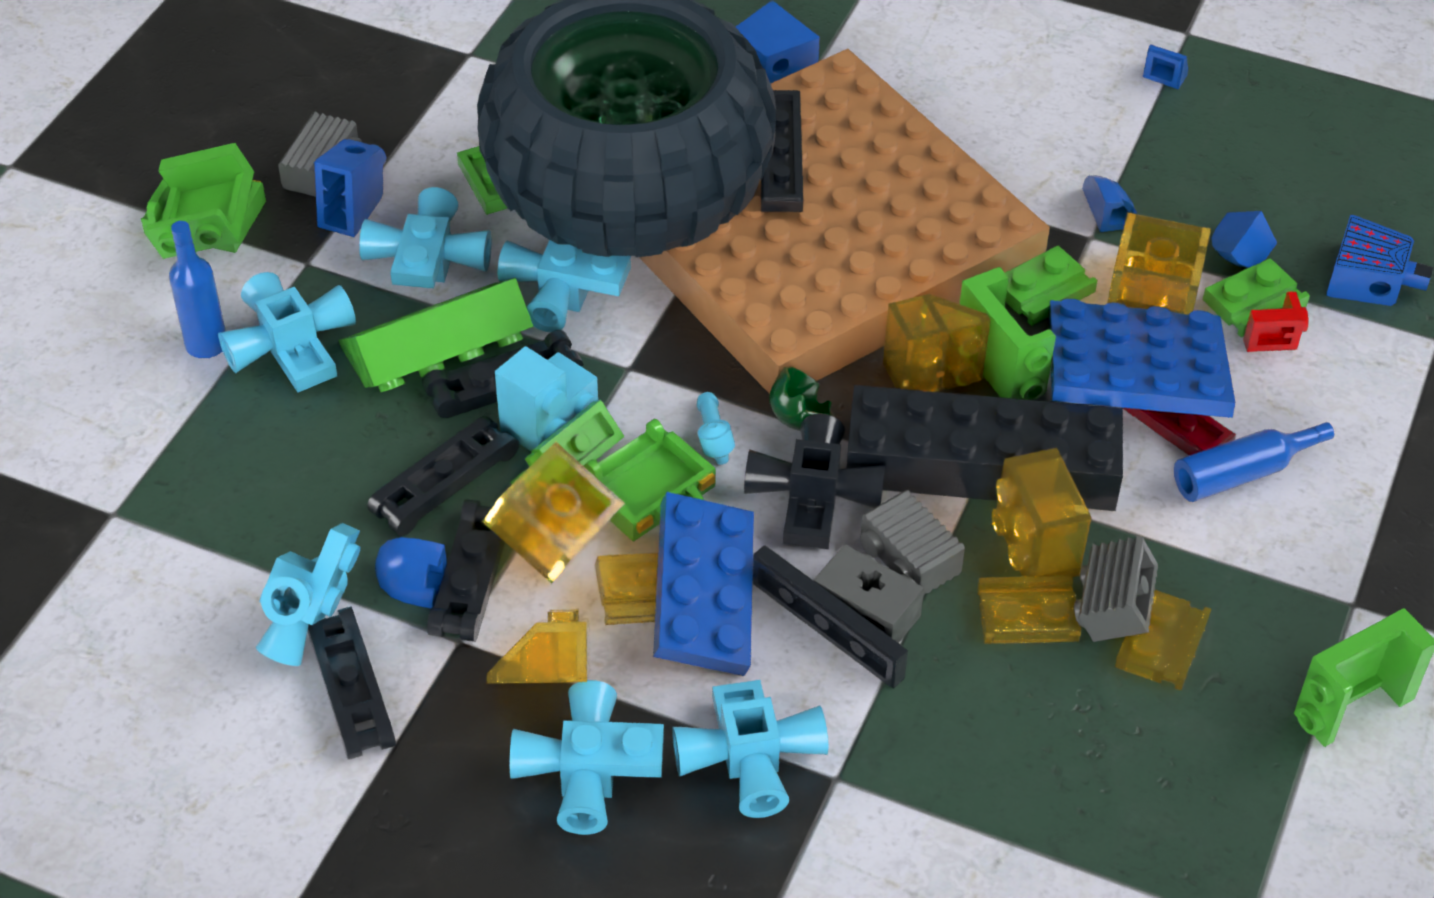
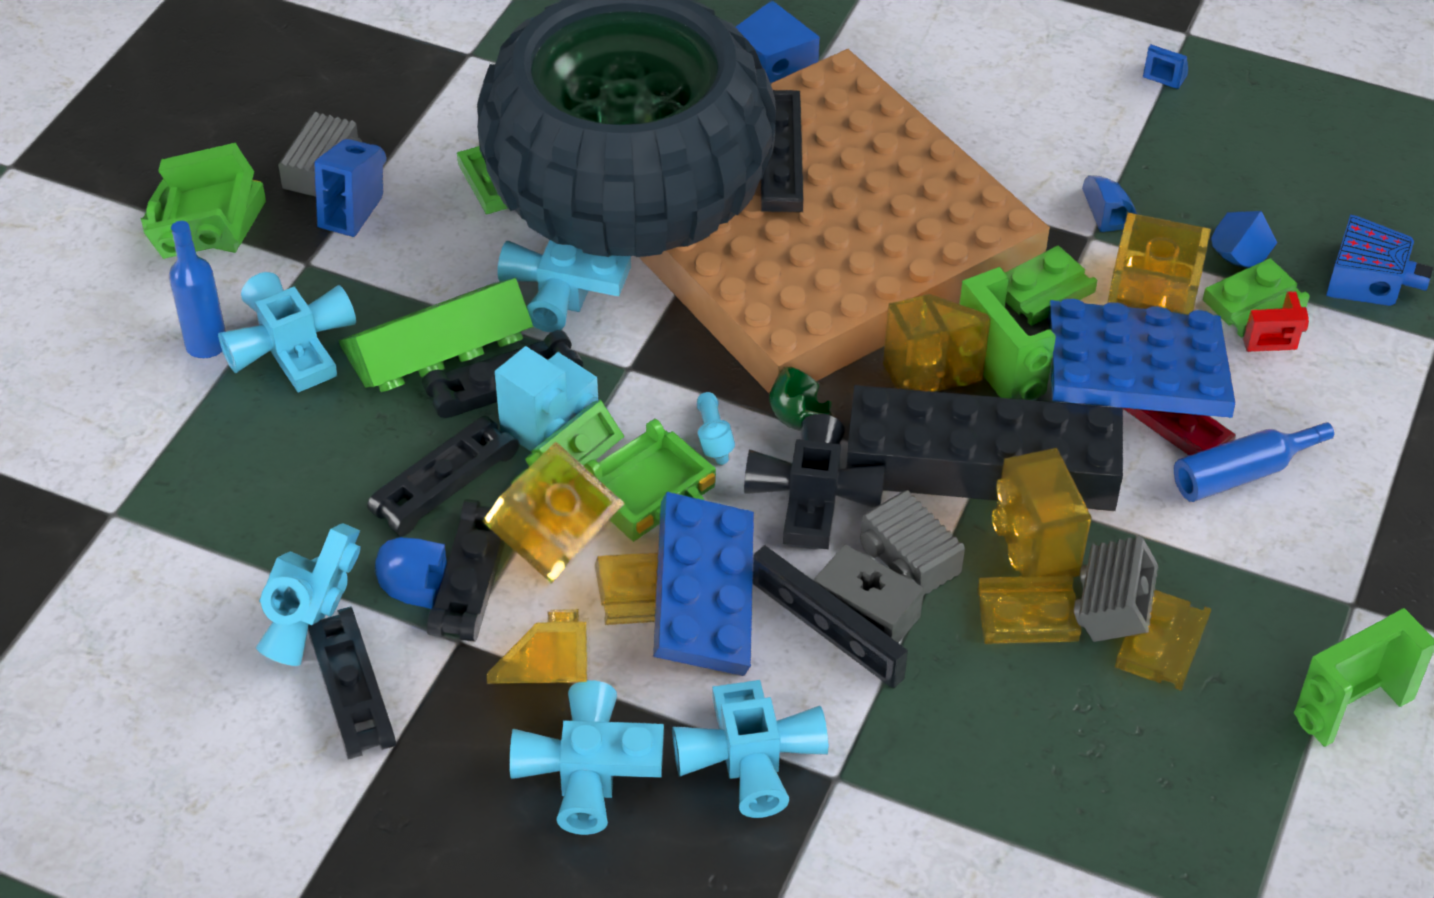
(425, 243): medium azure brick -> none

